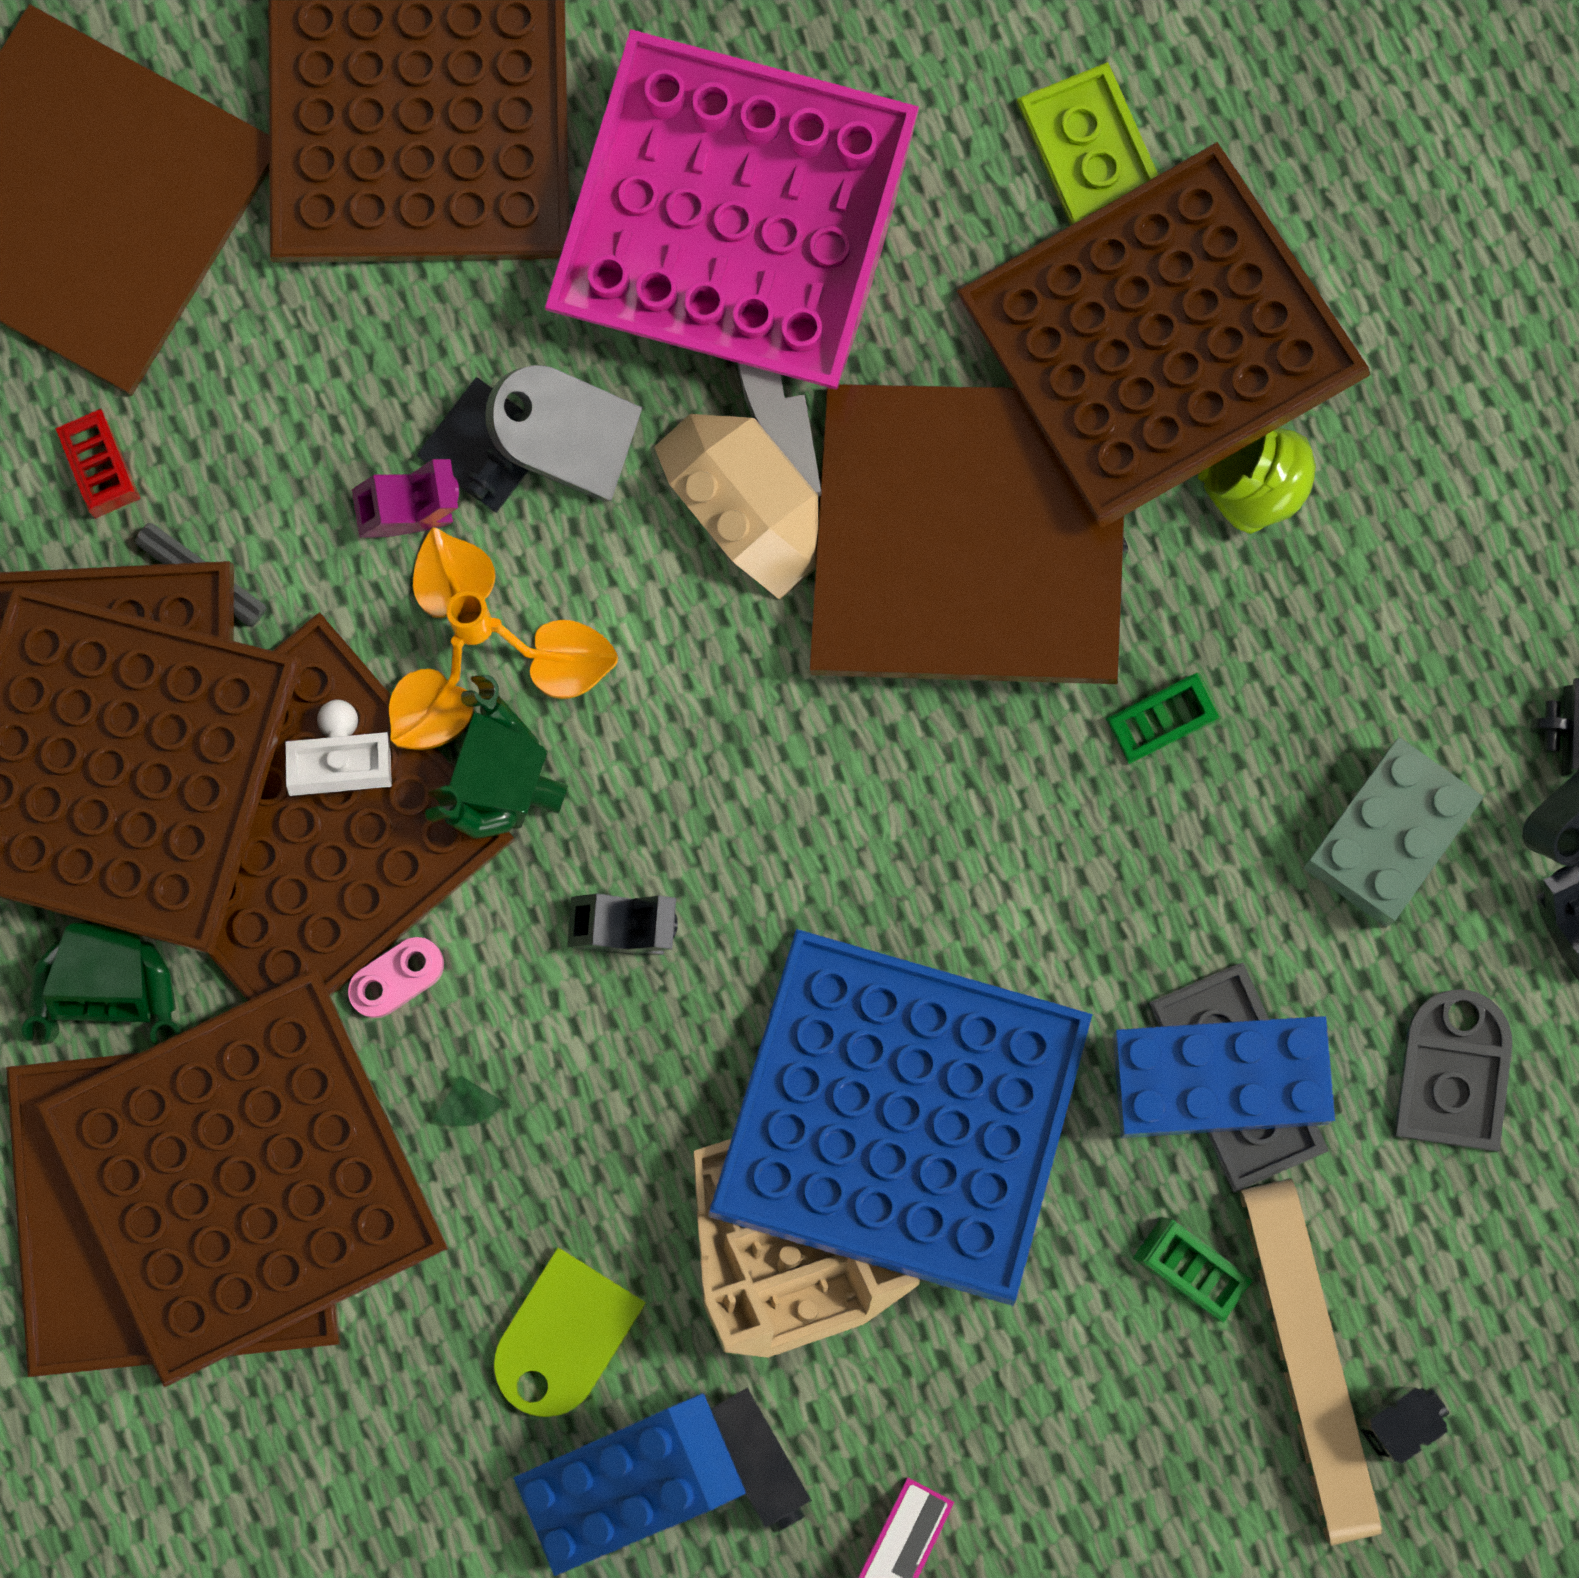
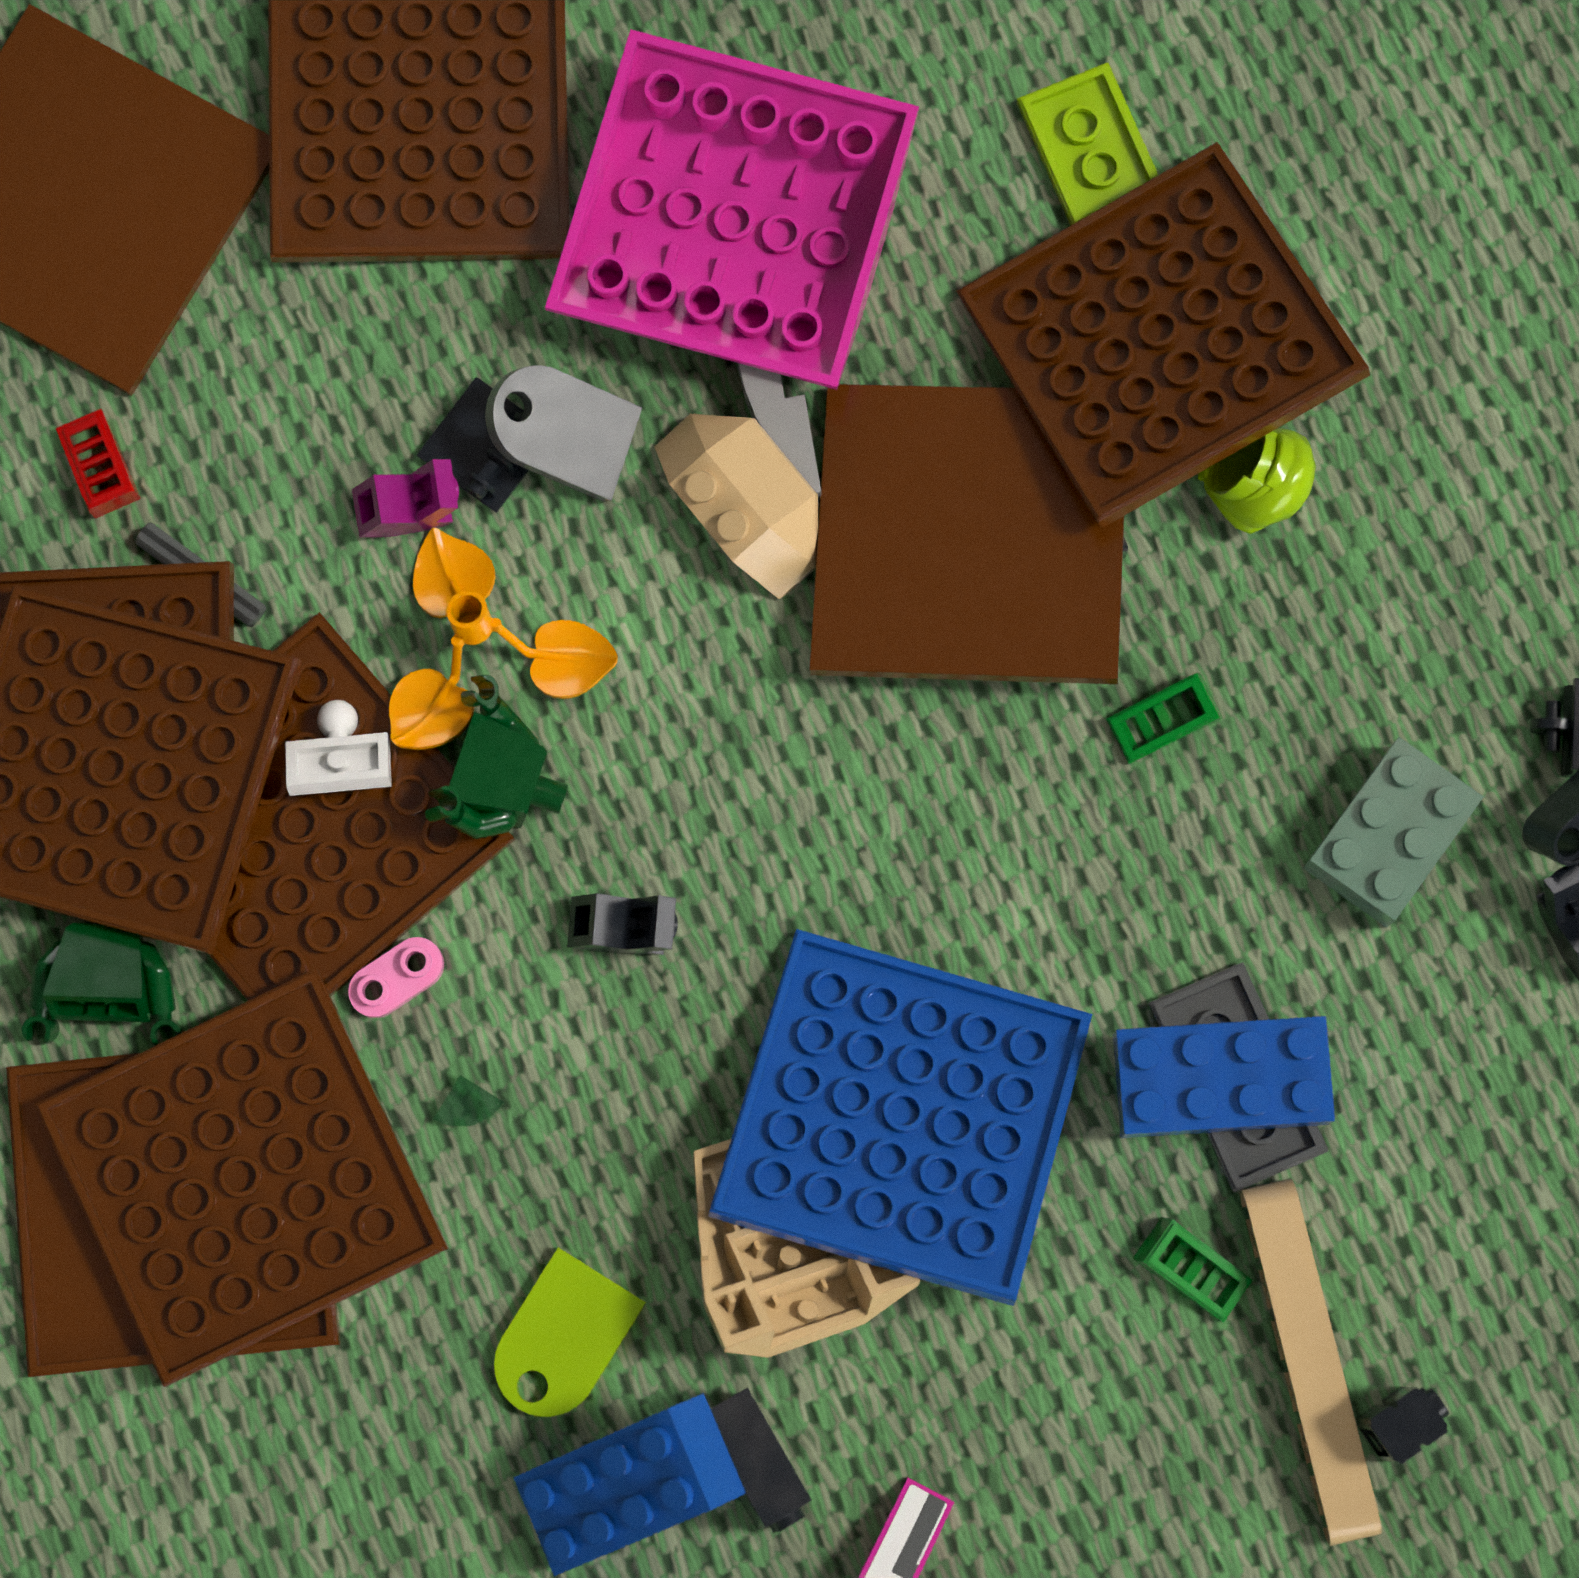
(1455, 1078): dark grey tile -> none

